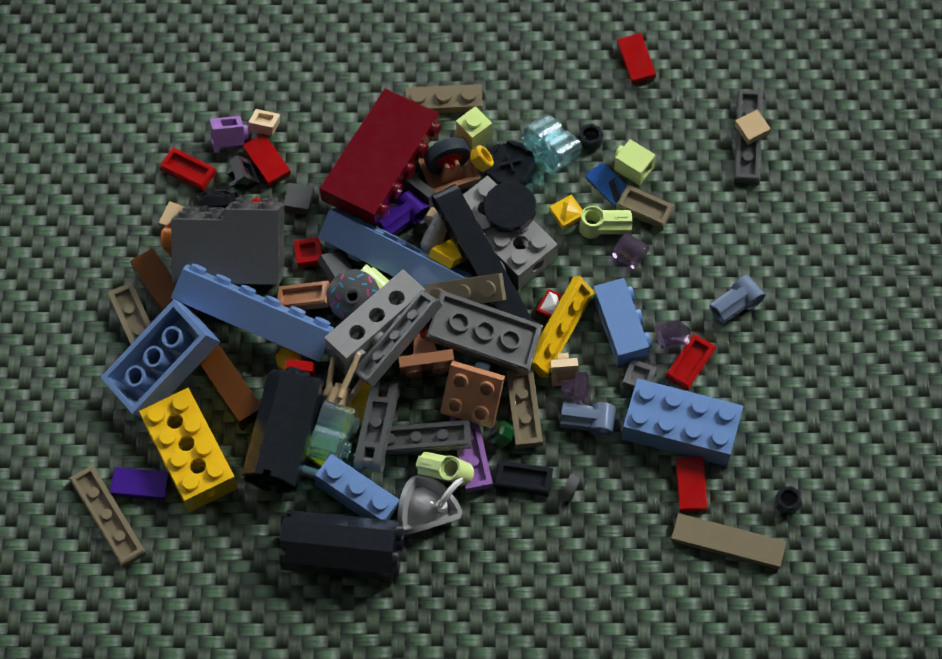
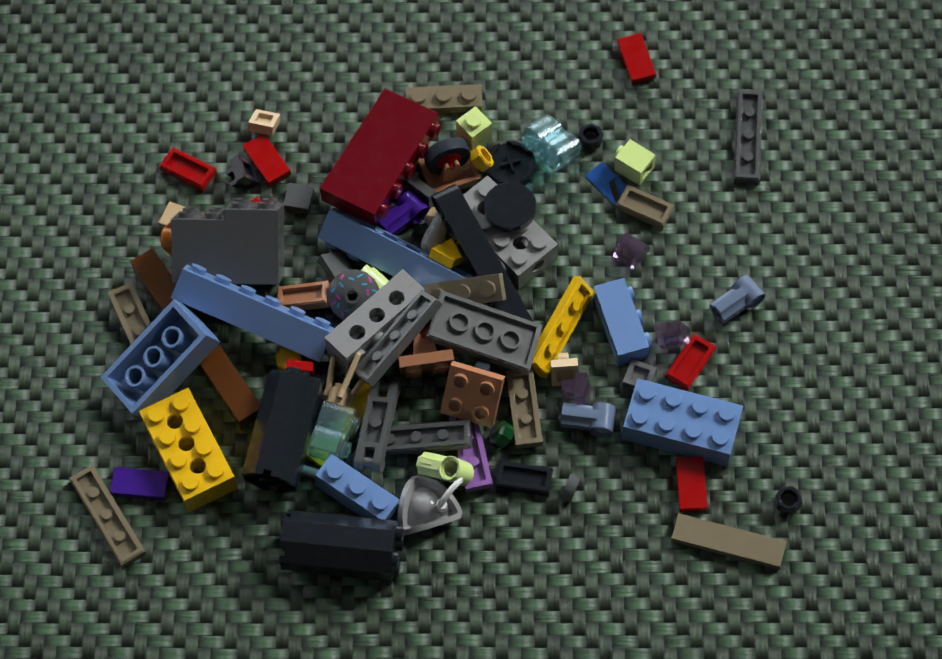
(214, 198): black tile -> none
(228, 132): medium lavender brick -> none
(307, 252): red tile -> none
(548, 304): tile -> none
(566, 212): yellow tile -> none
(606, 222): yellowish green piece -> none
(752, 127): tan tile -> none

